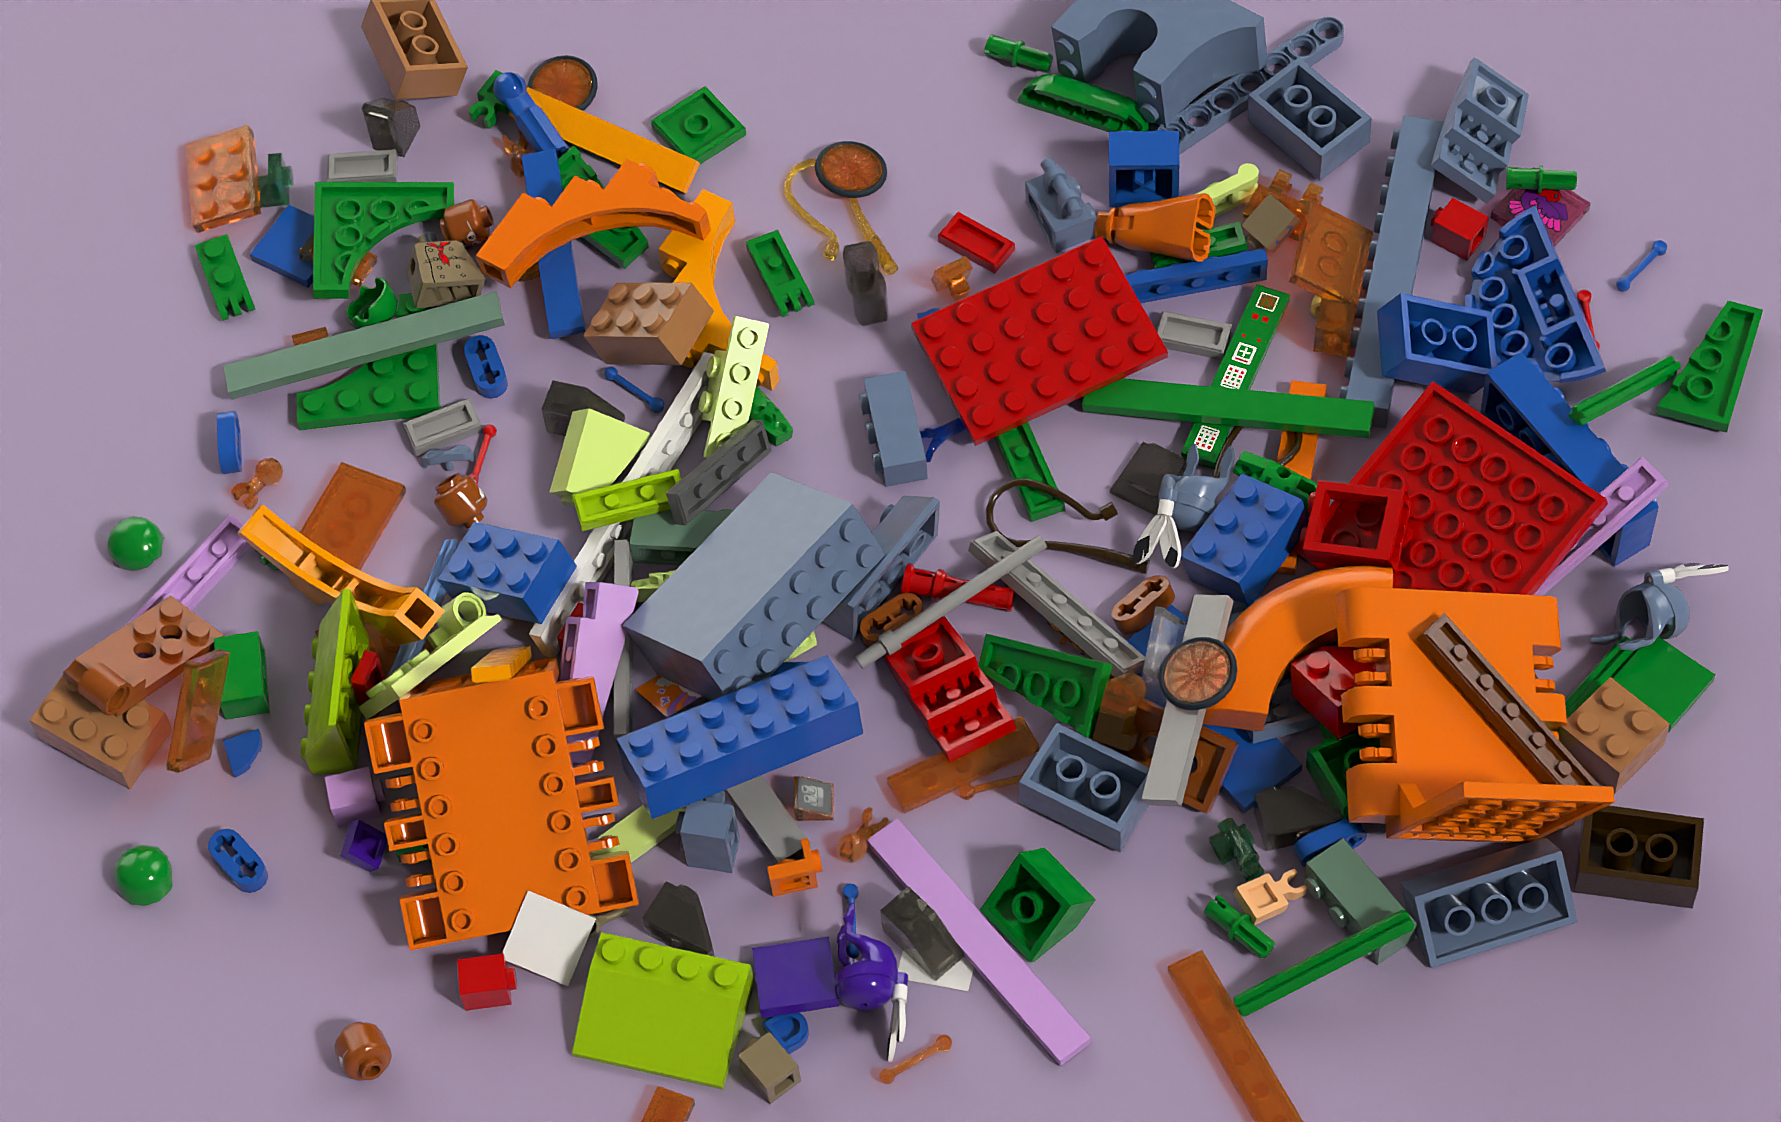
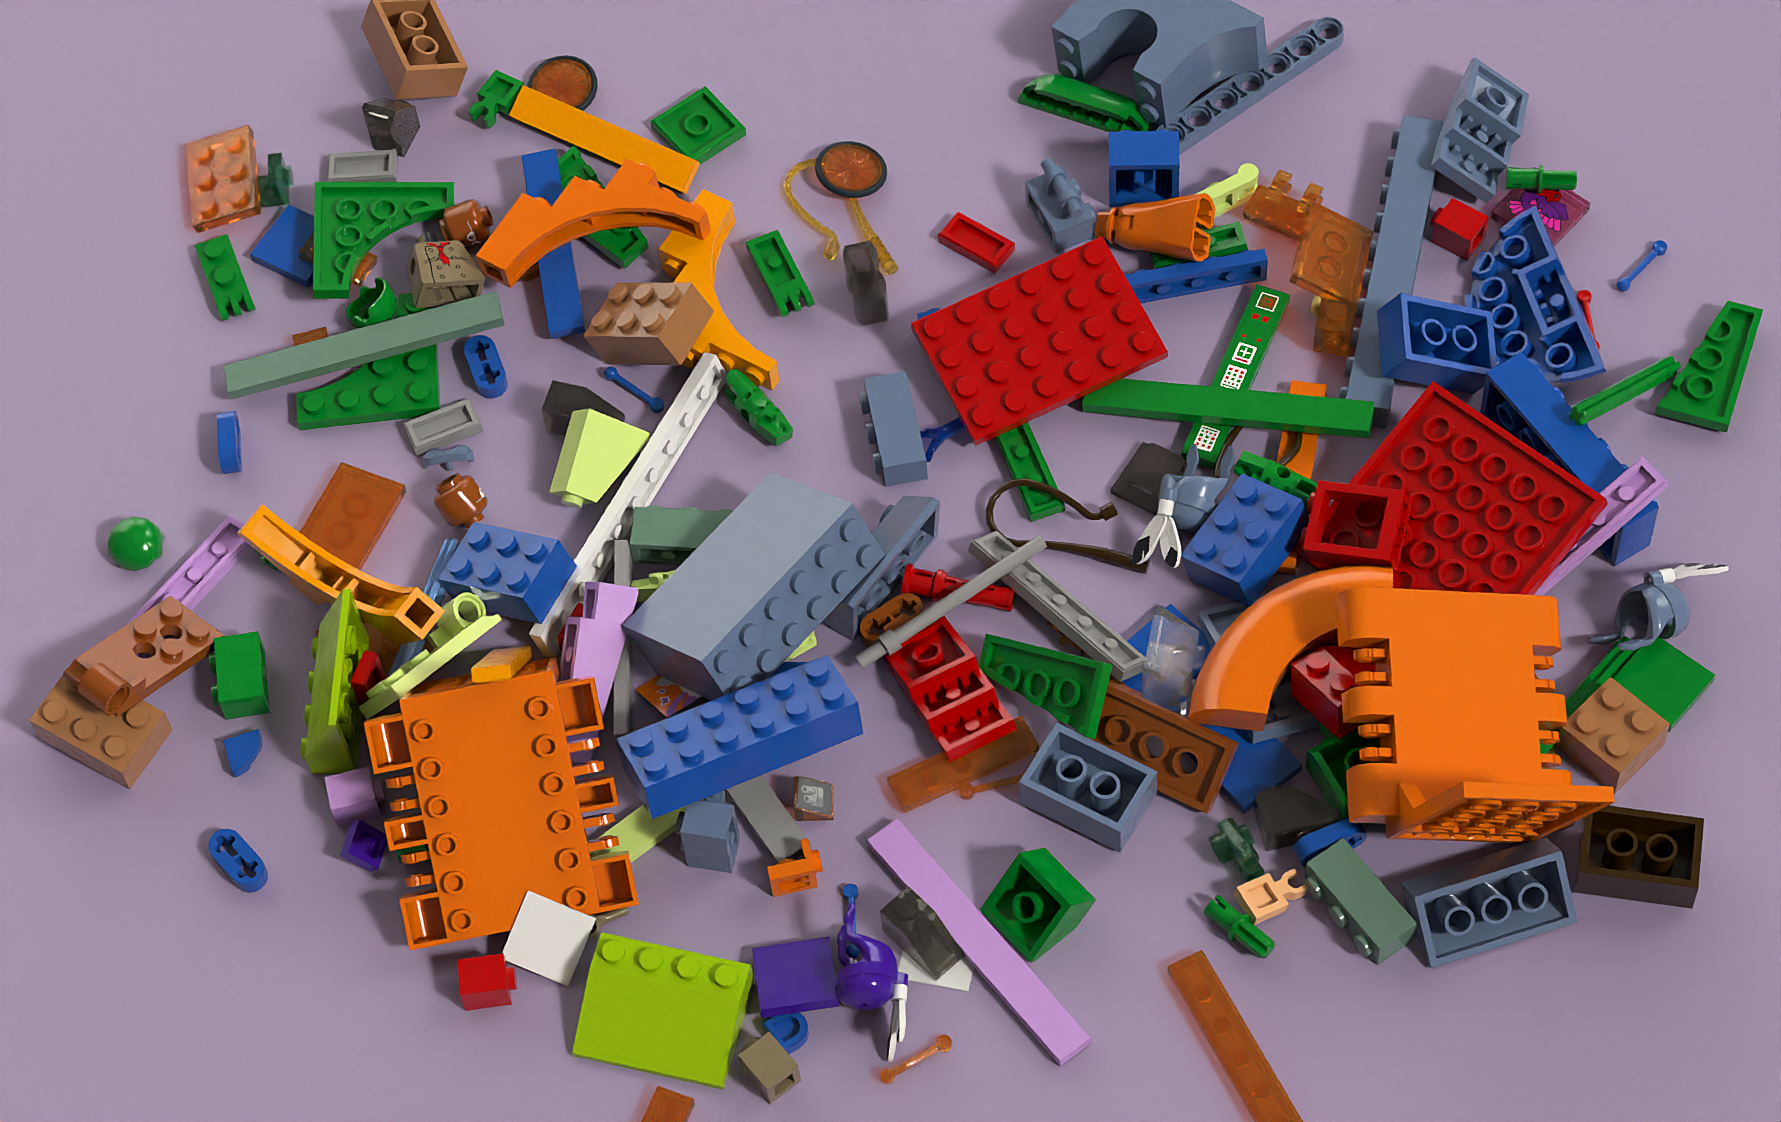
(143, 875): green hair -> none
(198, 710): clear orange tile -> none
(267, 472): clear orange arm -> none
(362, 1051): dark orange head -> none
(489, 432): red hinge -> none
(517, 150): clear orange arm -> none
(530, 118): blue piece -> none
(624, 500): lime tile -> none
(678, 920): clear smoke slope -> none
(718, 472): dark grey tile -> none
(732, 382): yellowish green bracket -> none
(853, 845): clear orange arm -> none
(954, 277): clear orange tile -> none
(1017, 53): green axle -> none
(1119, 711): leg -> none
(1138, 606): dark orange beam -> none
(1182, 727): light grey tile -> none
(1194, 335): light grey tile -> none
(1198, 673): clear orange wheel -> none
(1270, 224): dark tan brick -> none
(1309, 118): sand blue brick -> none
(1323, 963): green axle -> none
(1502, 705): reddish brown tile -> none

